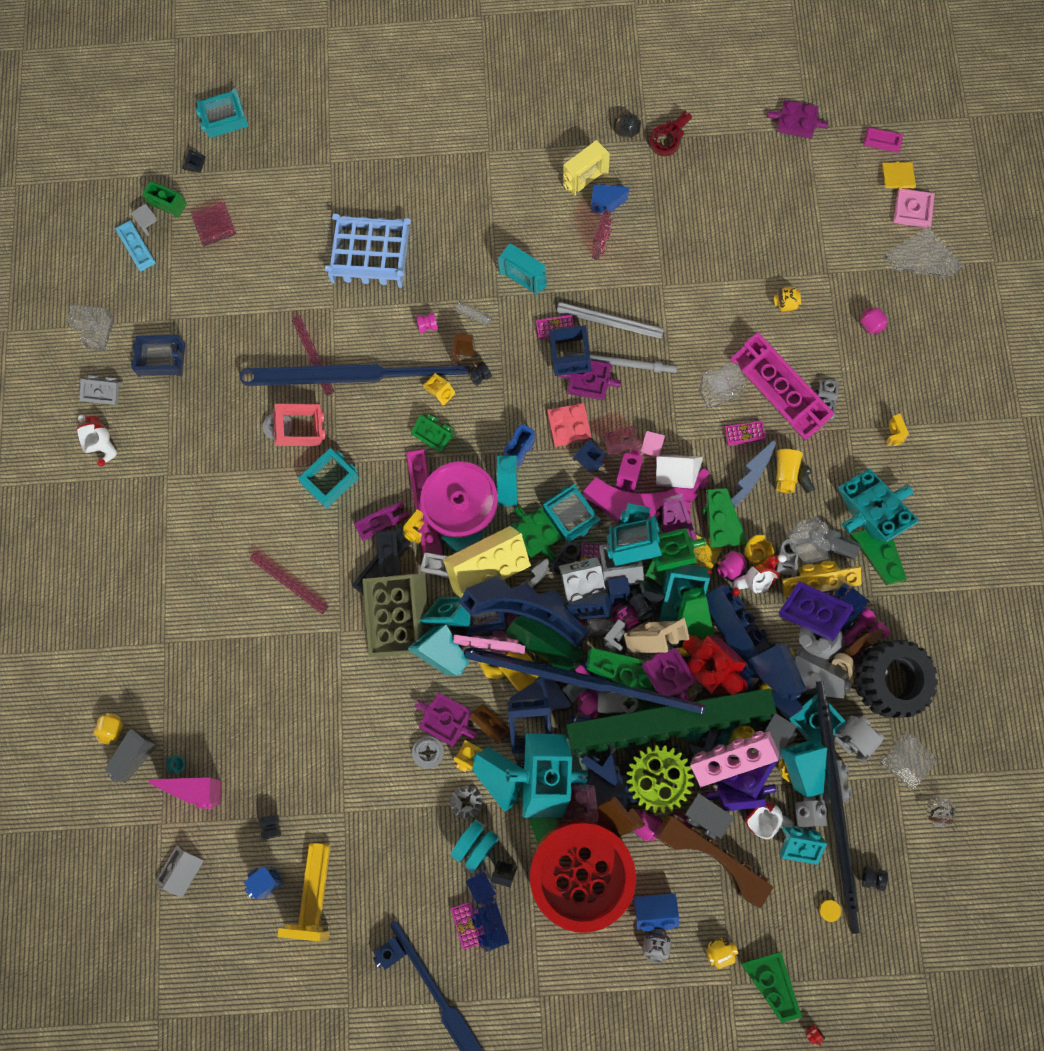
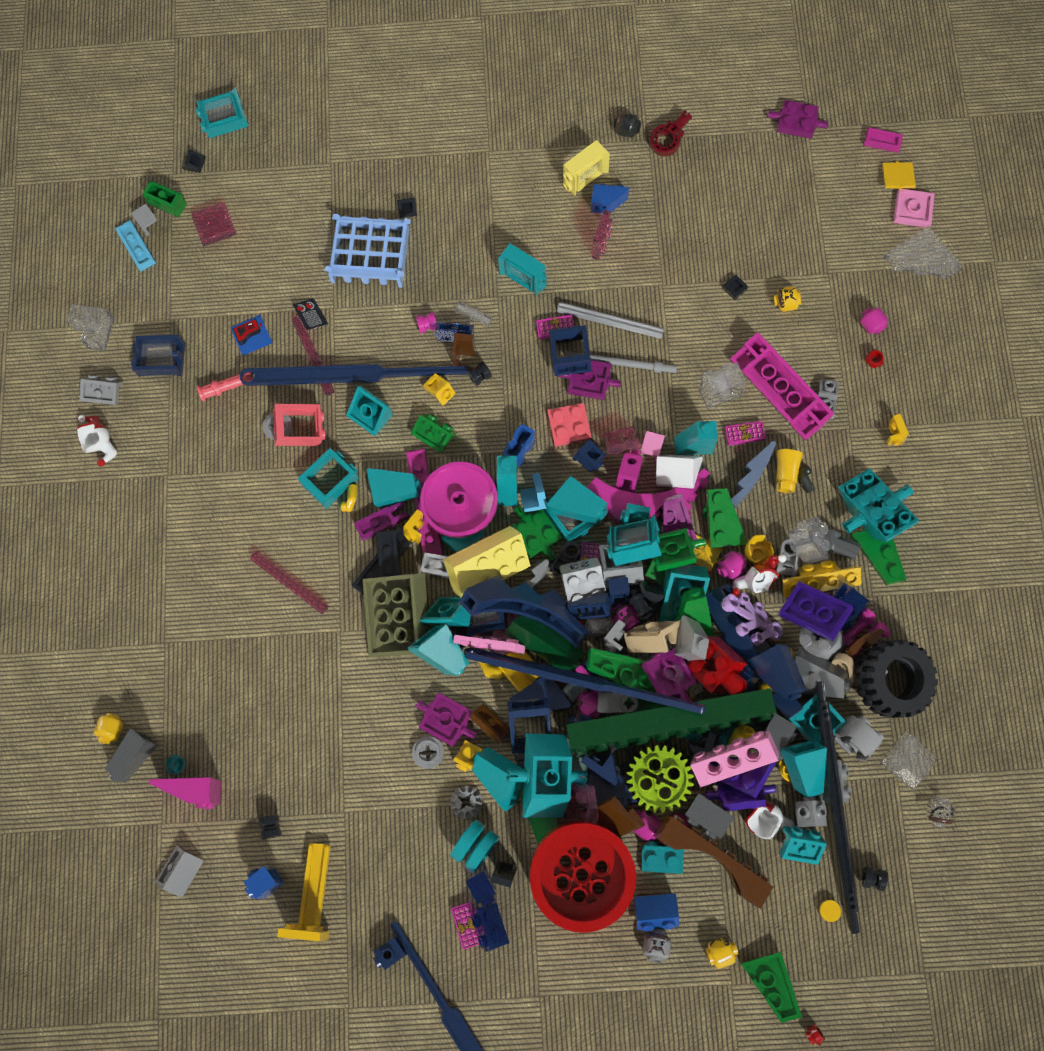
(217, 388): none -> coral pin
(251, 335): none -> sticker
(310, 314): none -> black sticker
(351, 499): none -> yellow arm
(369, 411): none -> teal slope
(393, 487): none -> teal slope
(407, 207): none -> black slope
(446, 331): none -> clear blue bracket
(534, 498): none -> medium azure panel
(577, 502): none -> teal slope
(661, 859): none -> teal bracket
(691, 640): none -> light grey slope
(697, 439): none -> teal slope
(735, 287): none -> black tile
(771, 630): none -> lavender plant
(878, 356): none -> red plate

